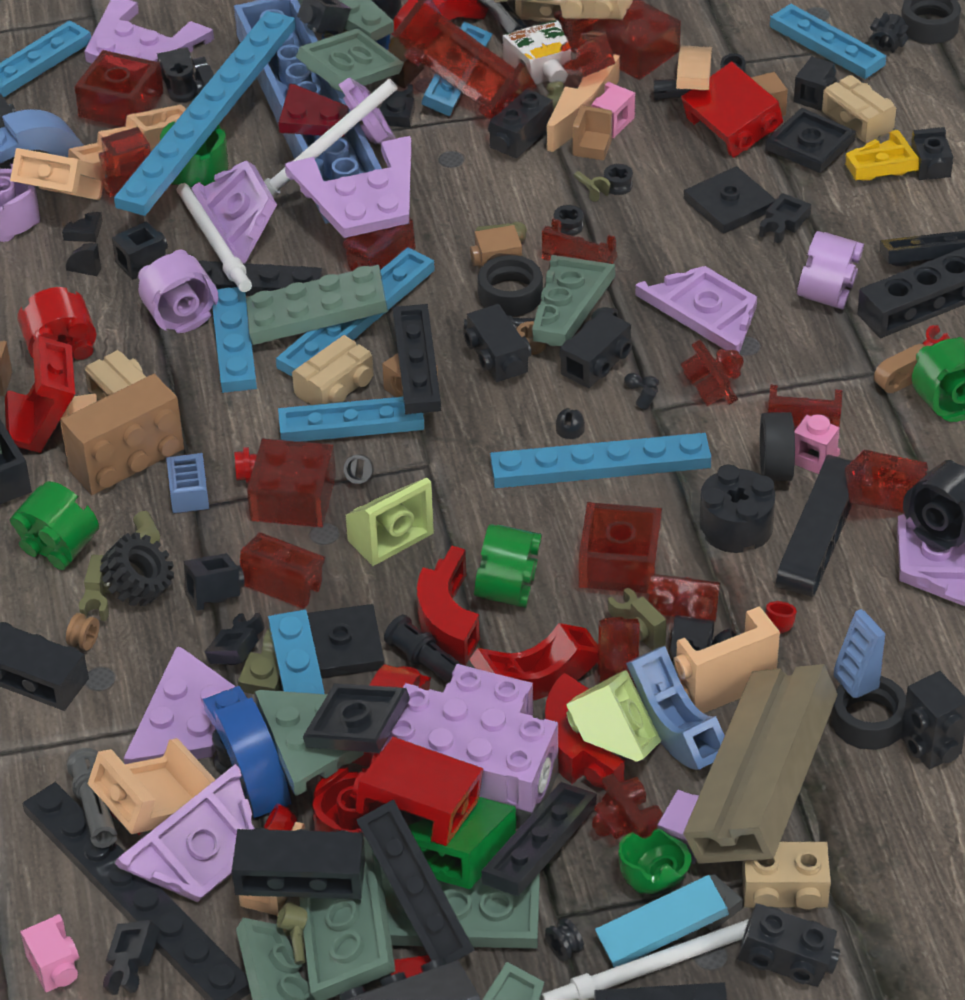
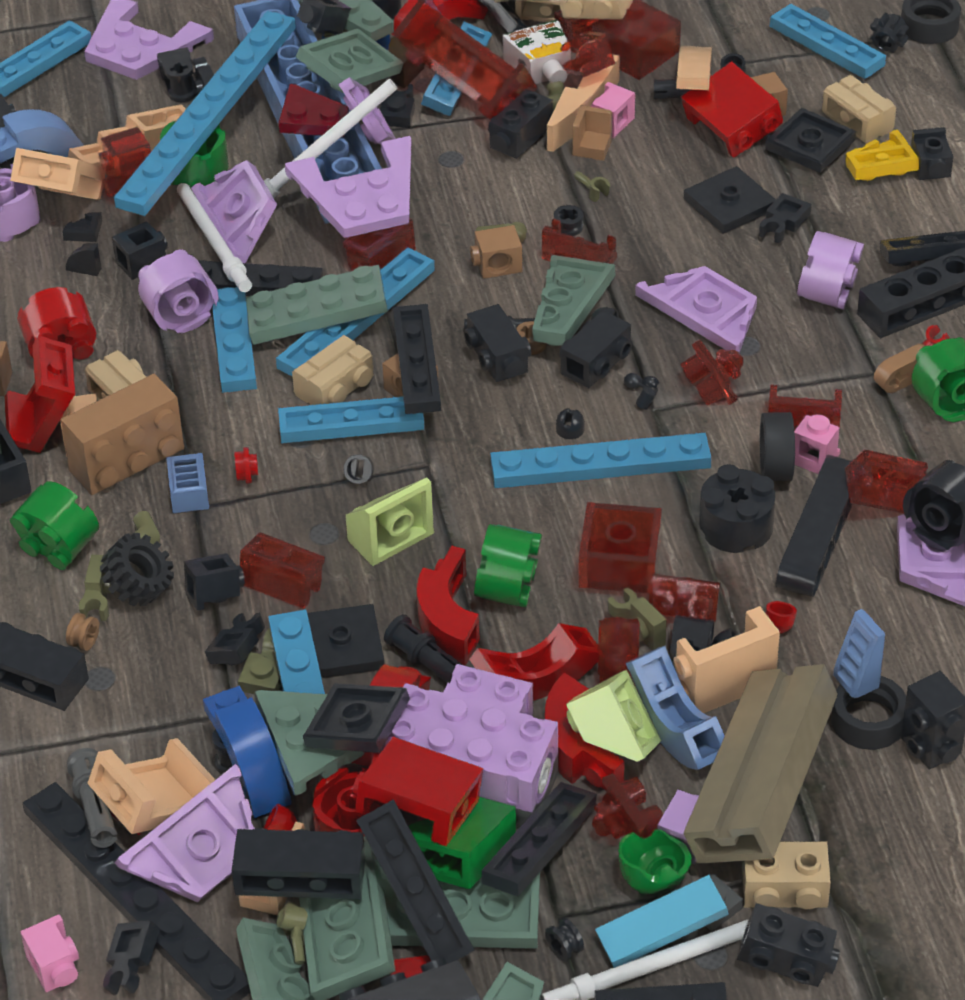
(118, 87): clear red brick -> none
(178, 710): lavender wing -> none
(291, 482): clear red brick -> none
(510, 268): black tyre -> none
(620, 178): black bush -> none
(812, 81): black brick -> none

